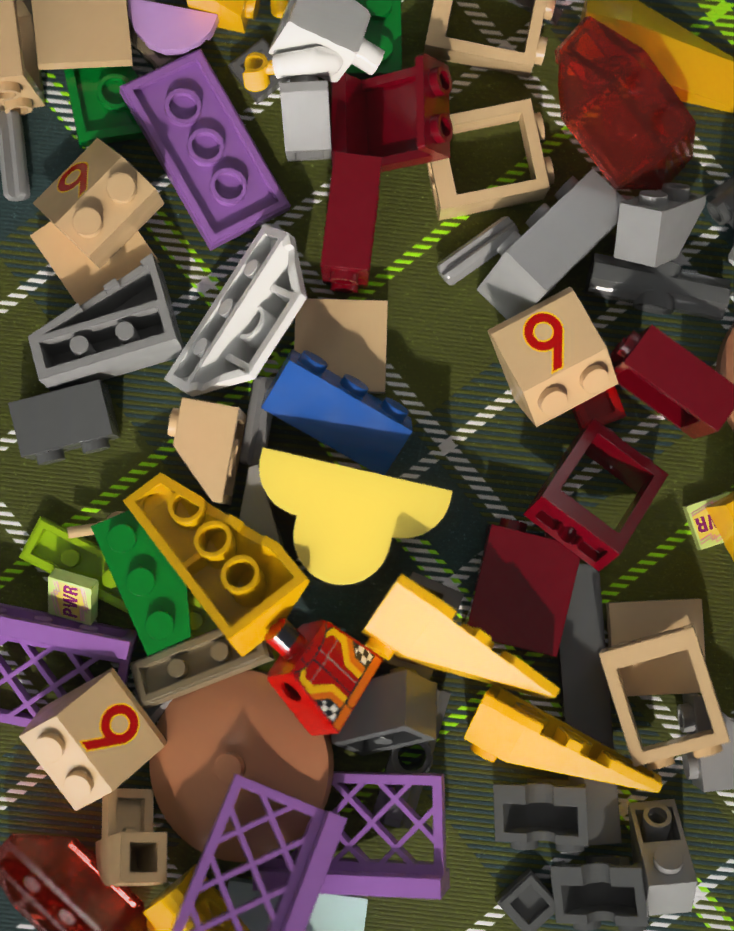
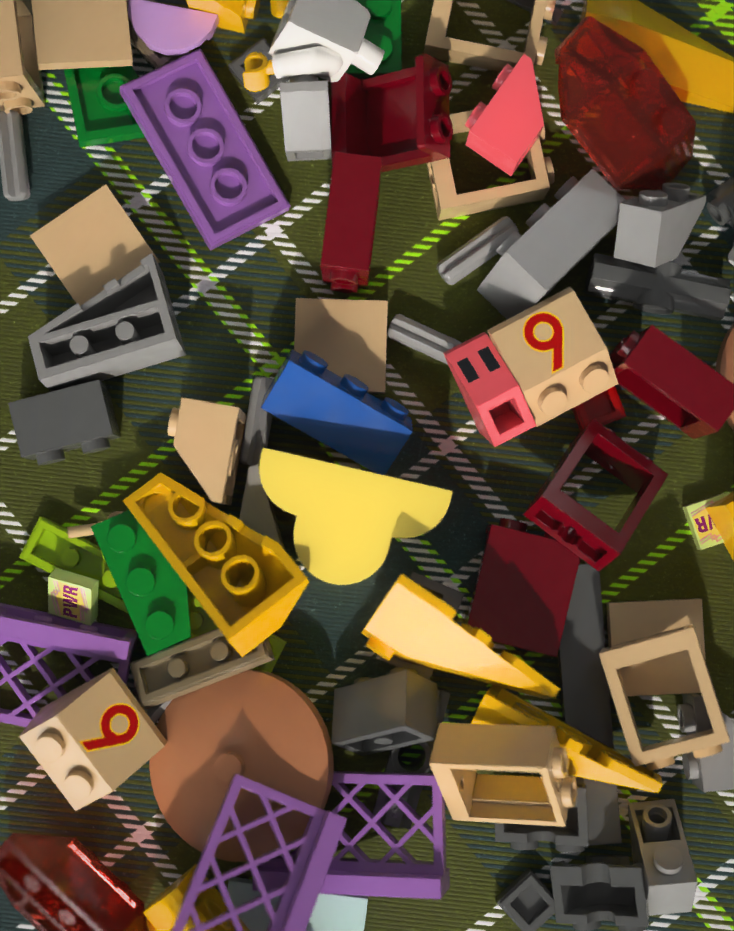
(99, 202): tan slope -> none
(129, 848): tan brick -> none
(244, 317): white wedge -> none
(319, 672): red torso -> none
(420, 337): none -> light grey axle
(489, 390): none -> coral slope
(503, 798): none -> tan window
(511, 120): none -> coral slope

